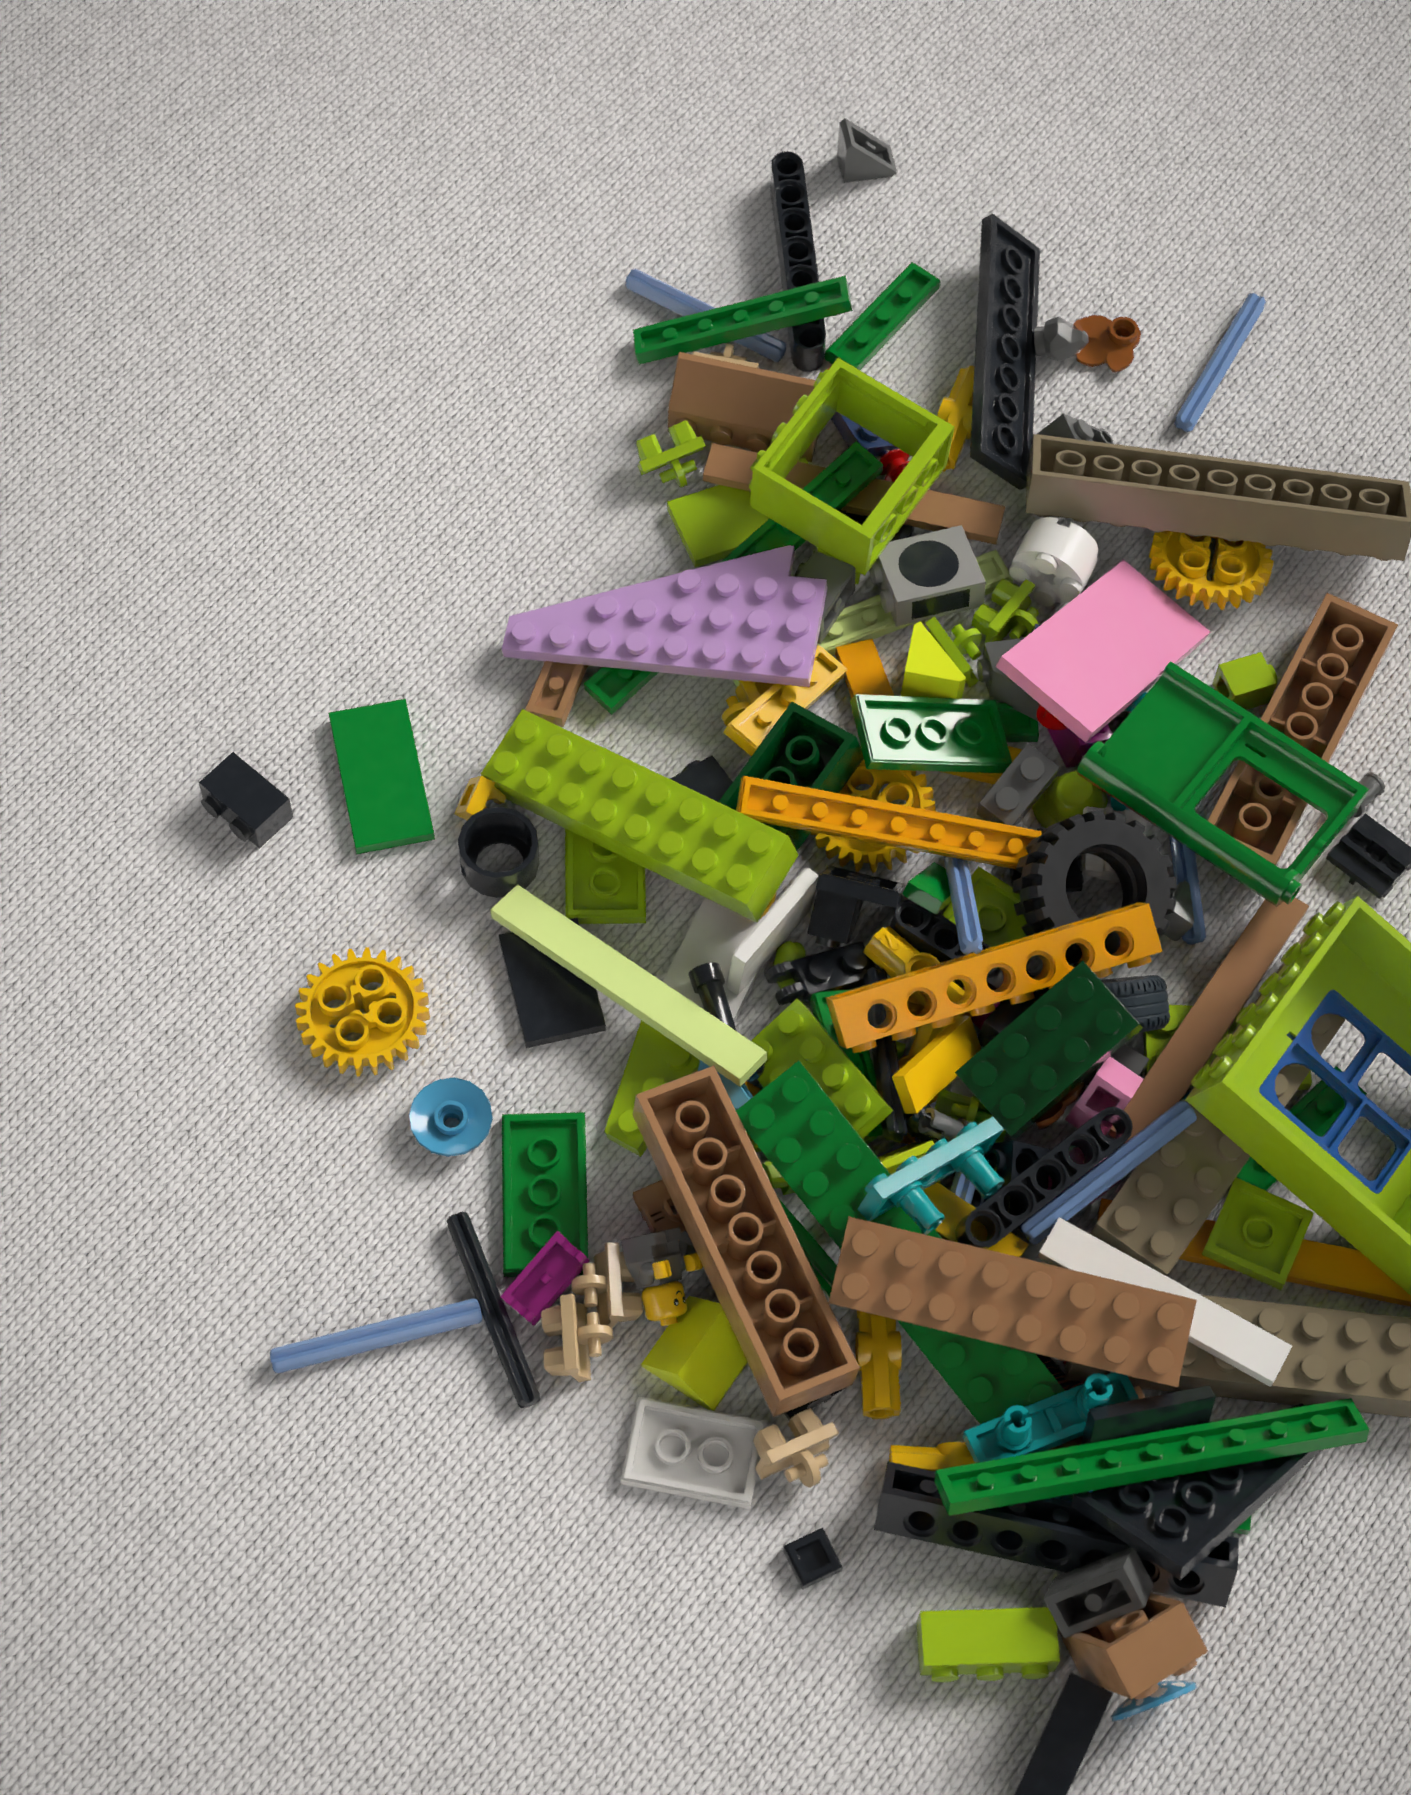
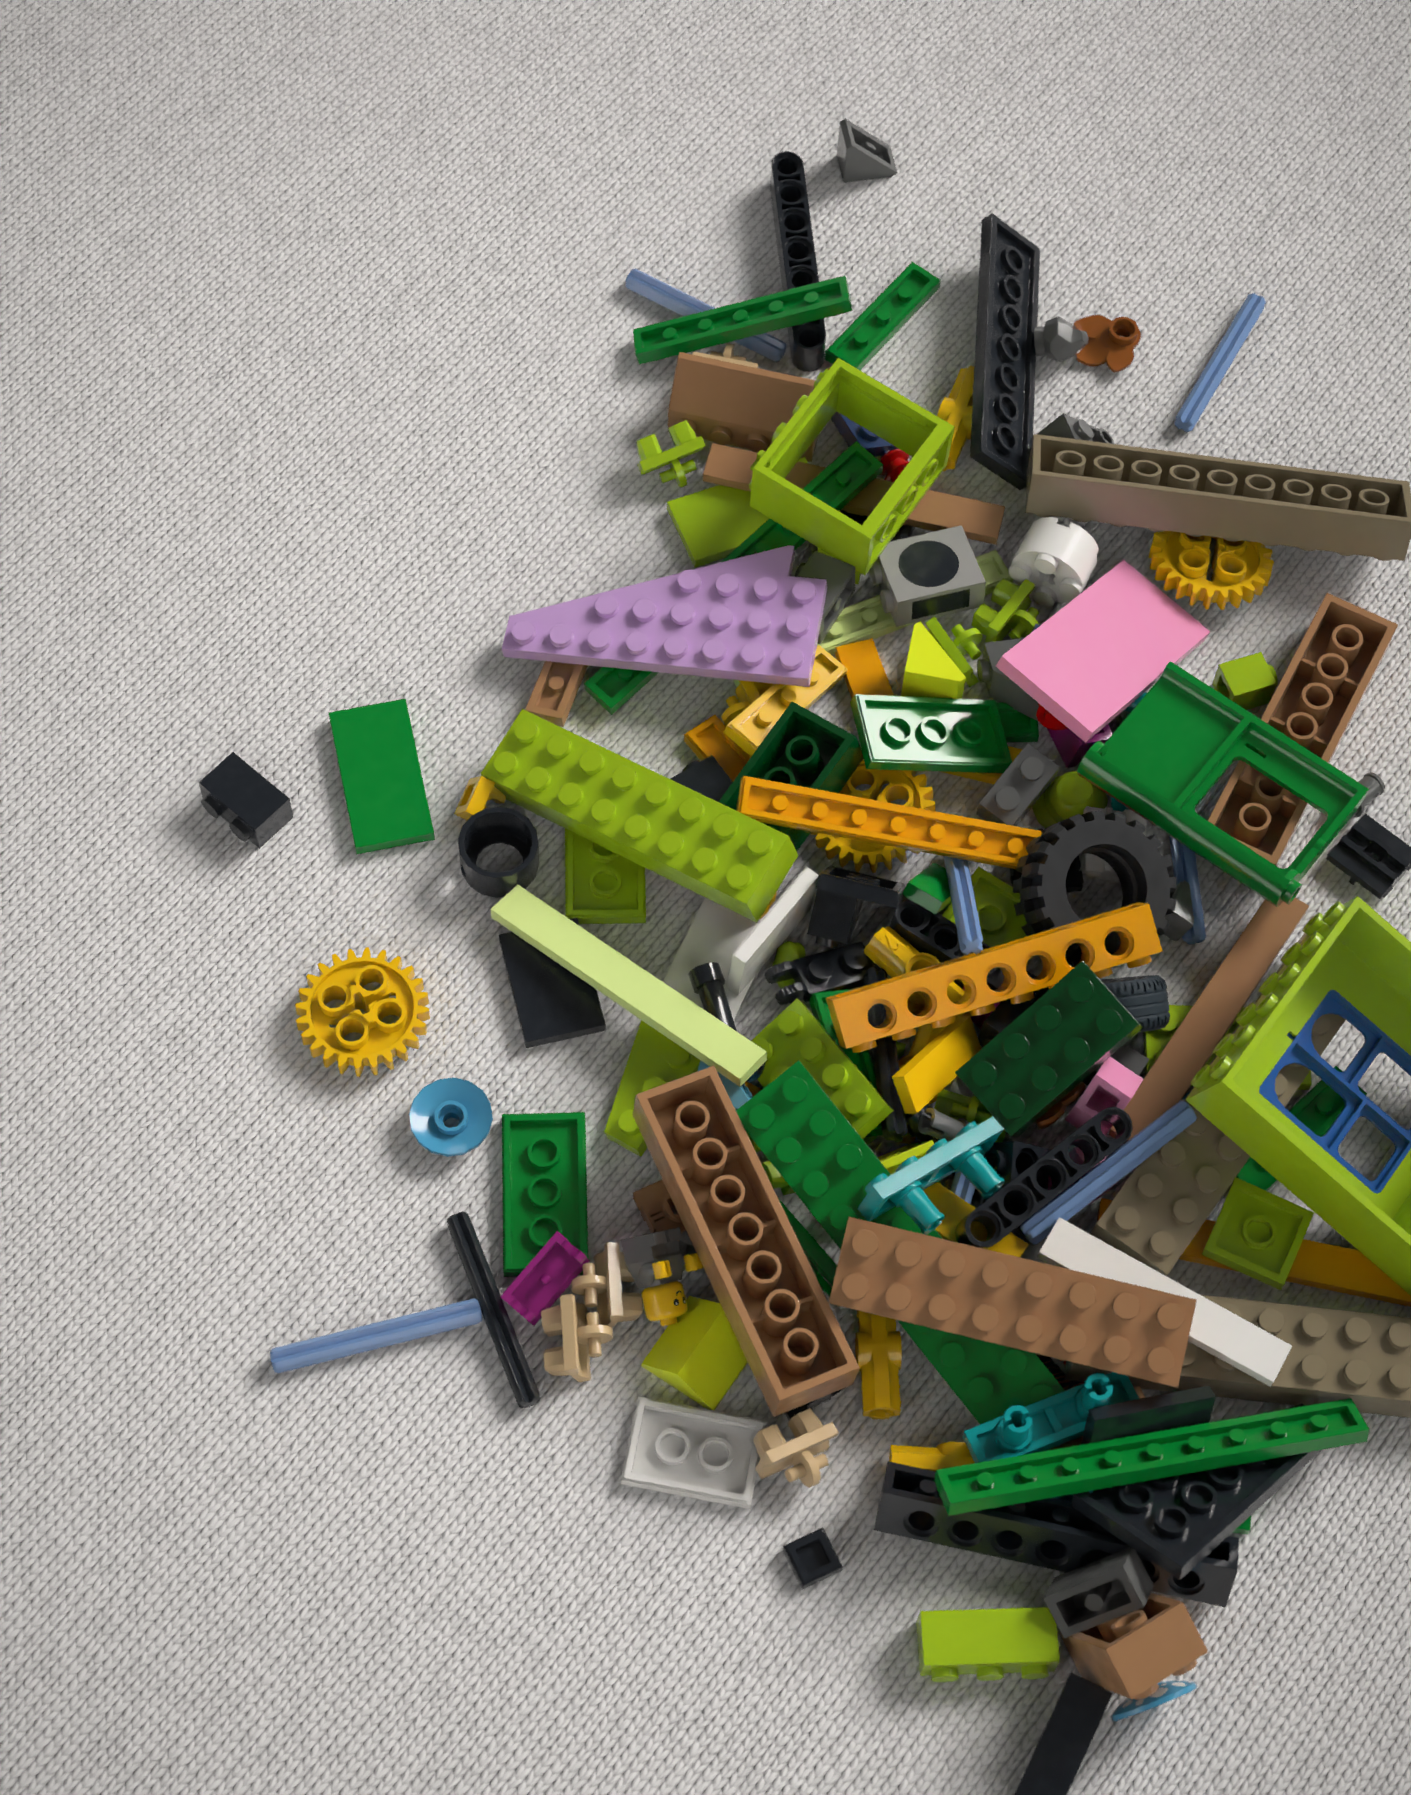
(710, 740): none -> light orange tile

